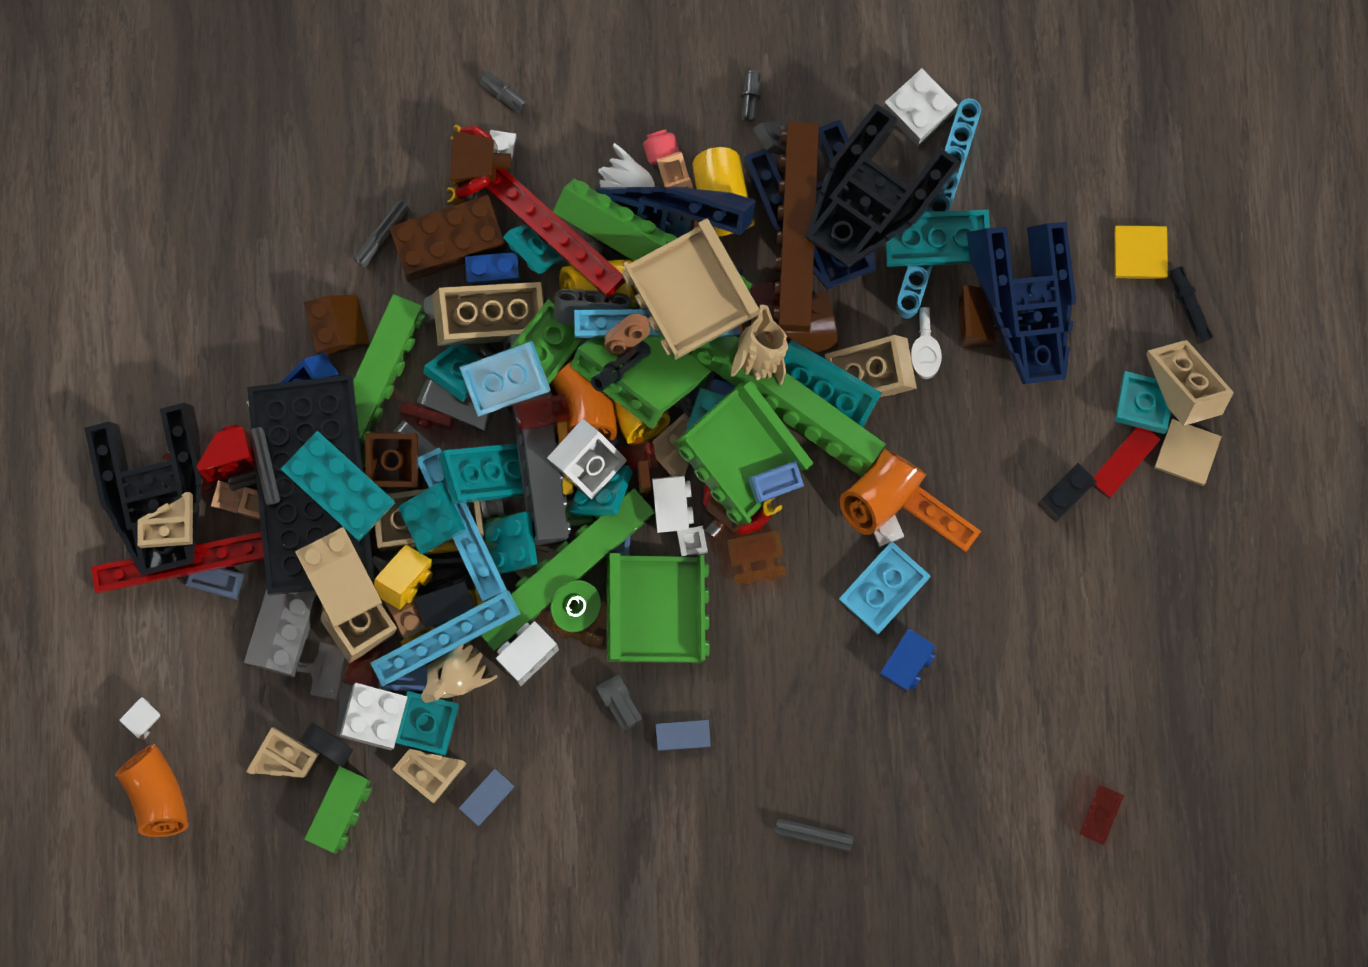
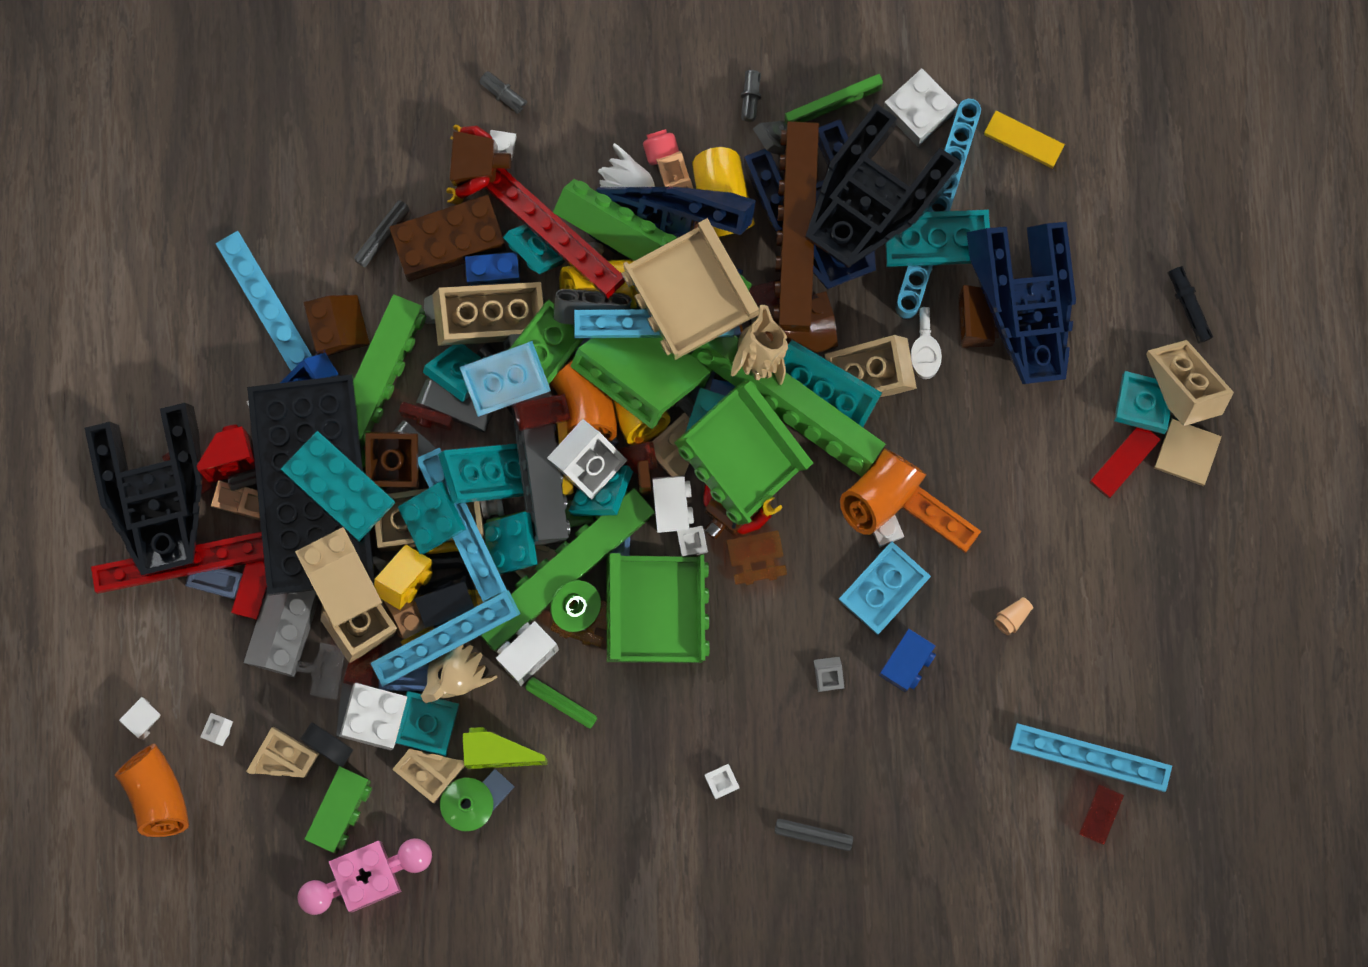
(168, 525): tan wing -> none
(216, 729): none -> white plate
(251, 591): none -> red tile
(263, 299): none -> medium azure plate
(264, 466): dark grey axle -> none
(317, 896): none -> bright pink brick
(476, 814): none -> bright green dish
(490, 750): none -> lime slope
(561, 702): none -> bright green axle
(604, 378): black pin -> none
(616, 697): dark grey piece -> none
(627, 334): nougat plate -> none
(683, 735): sand blue tile -> none
(721, 781): none -> white plate
(775, 482): medium blue tile -> none
(829, 674): none -> light grey slope
(835, 100): none -> bright green tile
(1012, 617): none -> light nougat cone
(1024, 139): none -> yellow tile
(1067, 492): black brick -> none
(1090, 757): none -> medium azure plate
(1140, 252): yellow tile -> none

